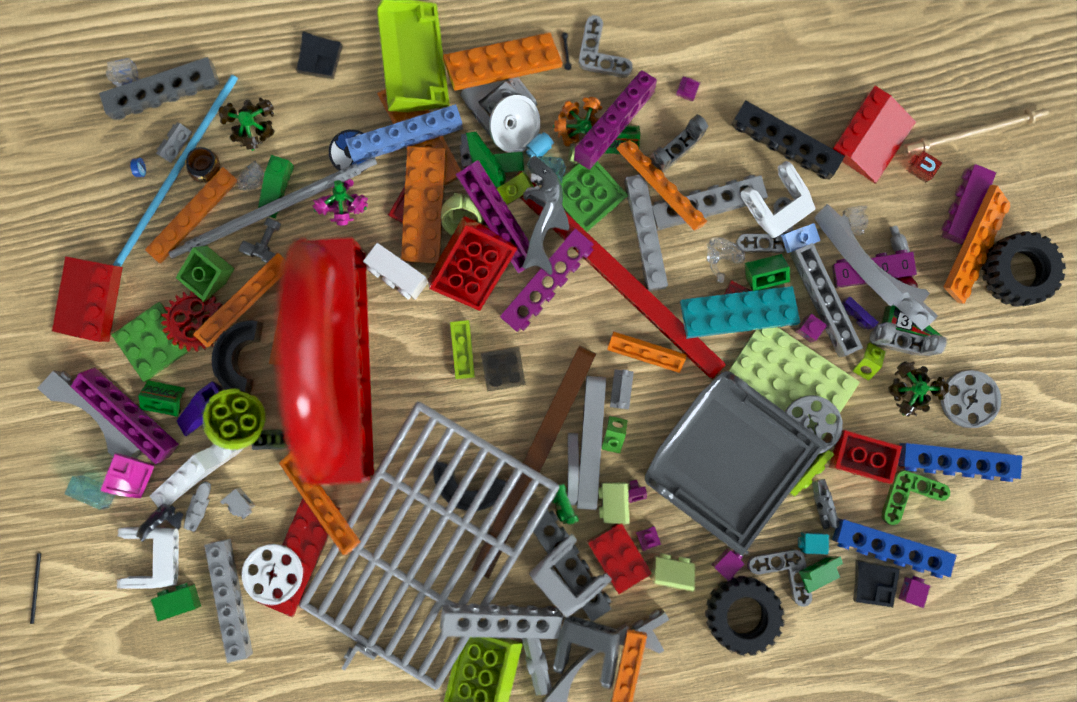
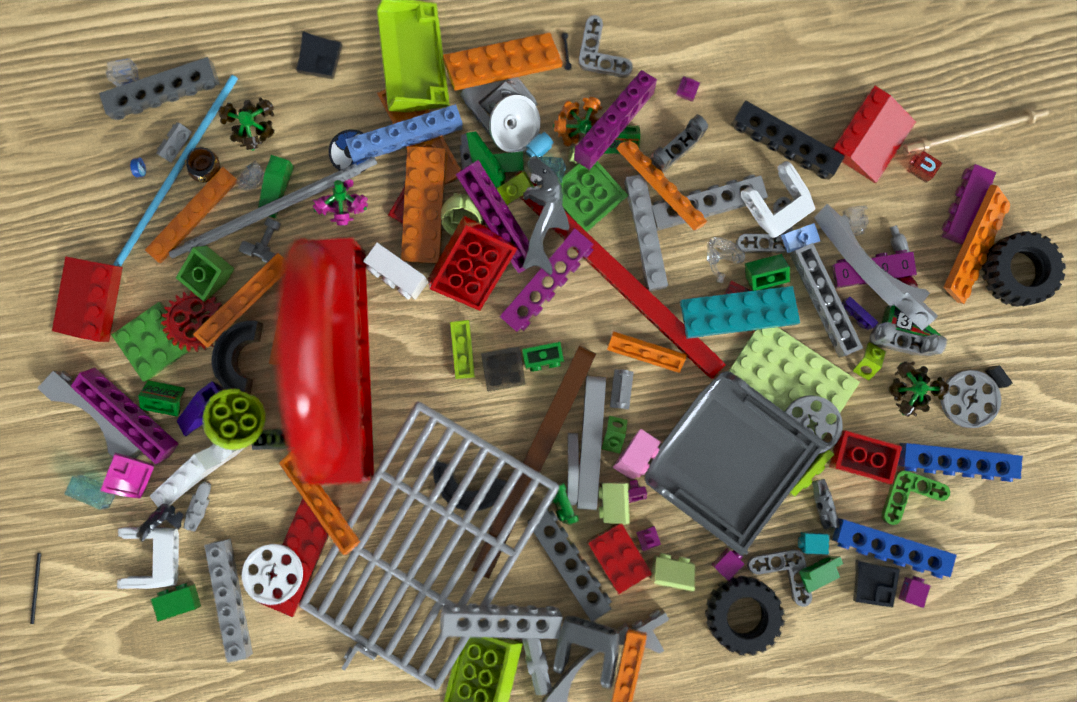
(238, 503): light grey brick -> none
(543, 355): none -> green brick
(556, 588): light grey connector -> none
(635, 457): none -> bright pink brick
(810, 328): magenta brick -> none
(999, 376): none -> black piece

